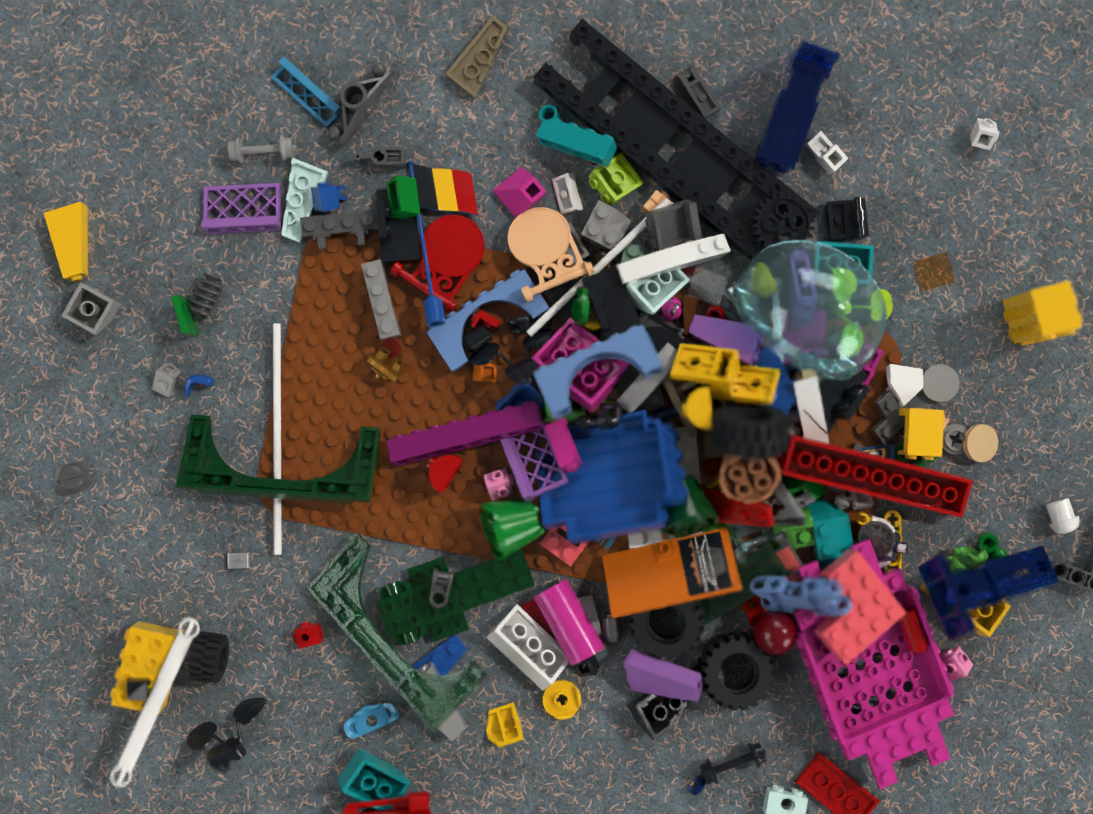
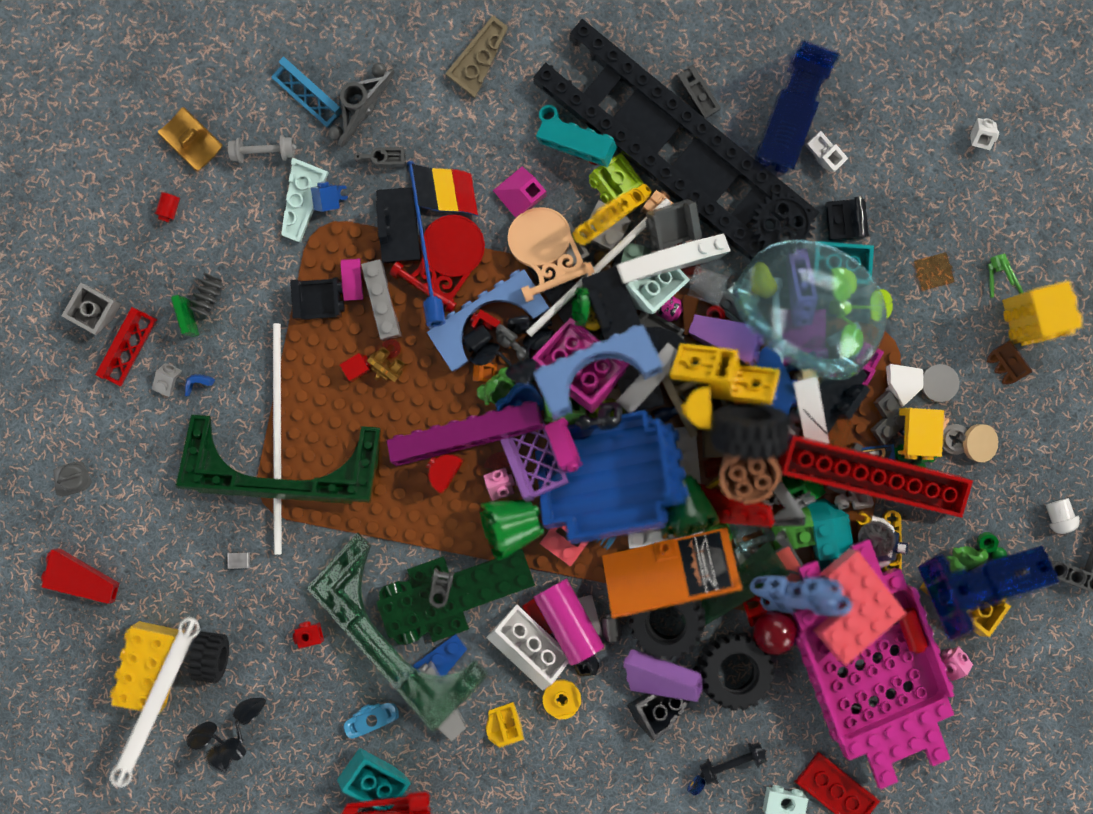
(70, 239): yellow slope -> none
(74, 577): none -> red slope
(119, 344): none -> red fence
(138, 688): slope -> none
(167, 207): none -> red brick
(190, 139): none -> pearl gold shield
(240, 223): medium lavender fence -> none
(316, 299): none -> black panel
(324, 226): dark grey hinge -> none
(352, 279): none -> dark pink slope
(355, 367): none -> red brick
(402, 197): green brick -> none
(495, 388): none -> bright green hair
(498, 461): none -> clear red plate
(507, 339): none -> dark grey piece
(567, 193): white slope -> none
(612, 213): none -> yellow piece
(1001, 264): none -> bright green plant
(1010, 361): none -> reddish brown plate

